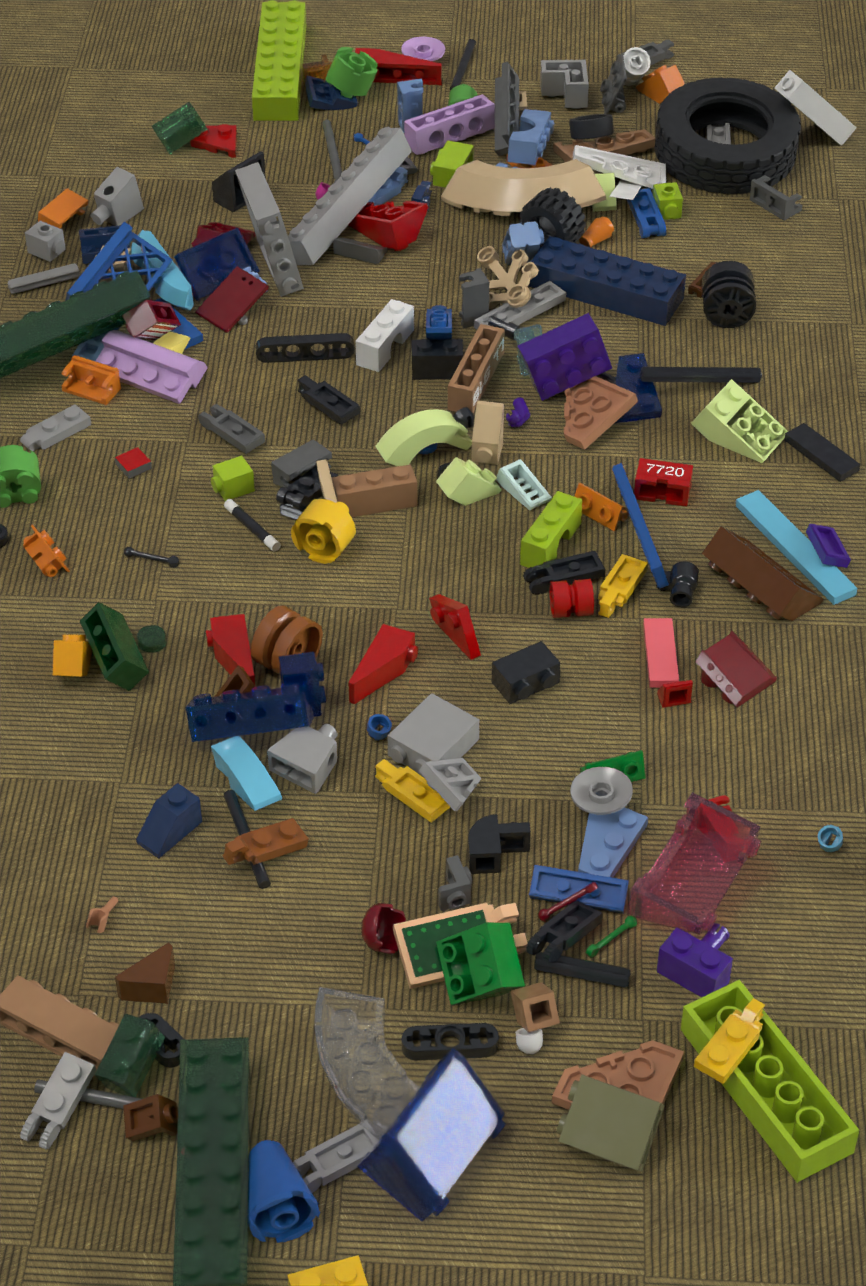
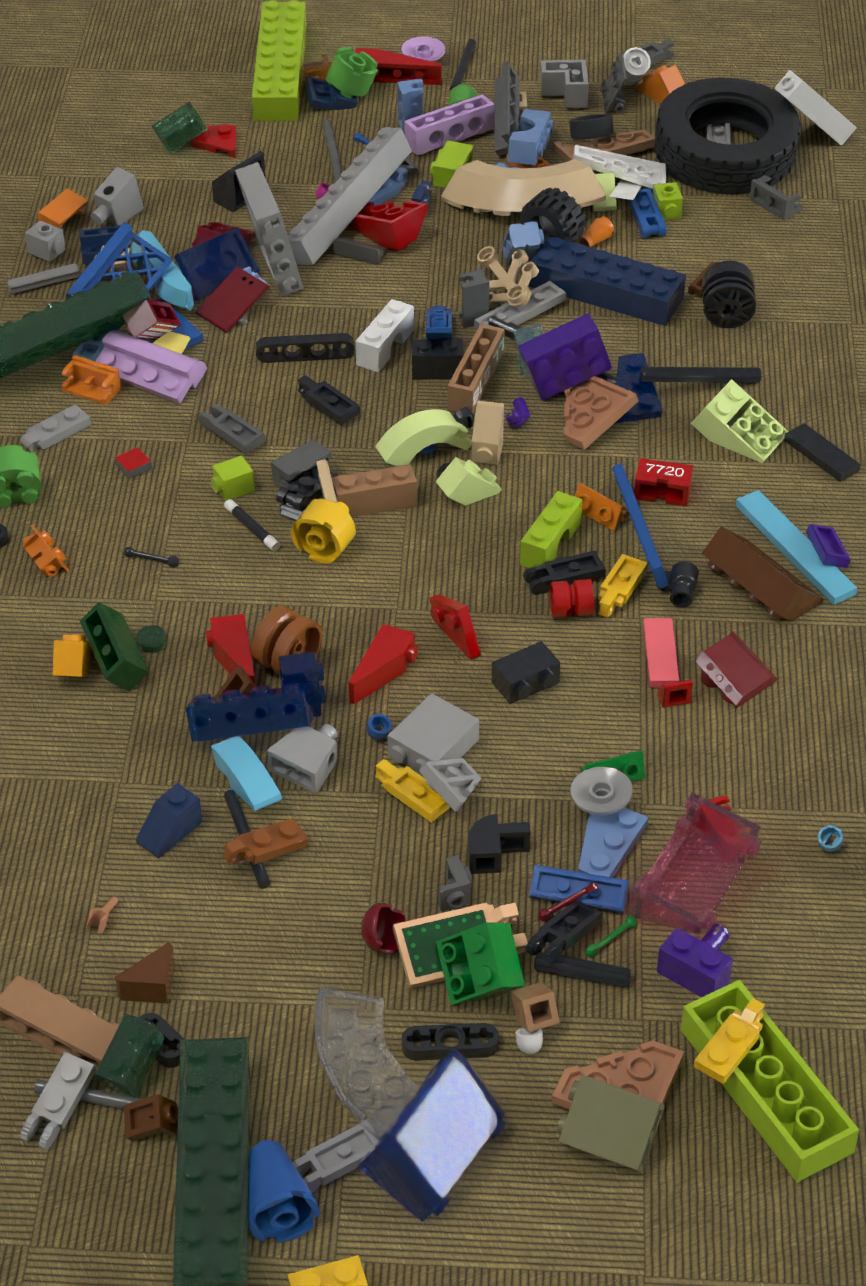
(518, 469): light aqua slope -> none

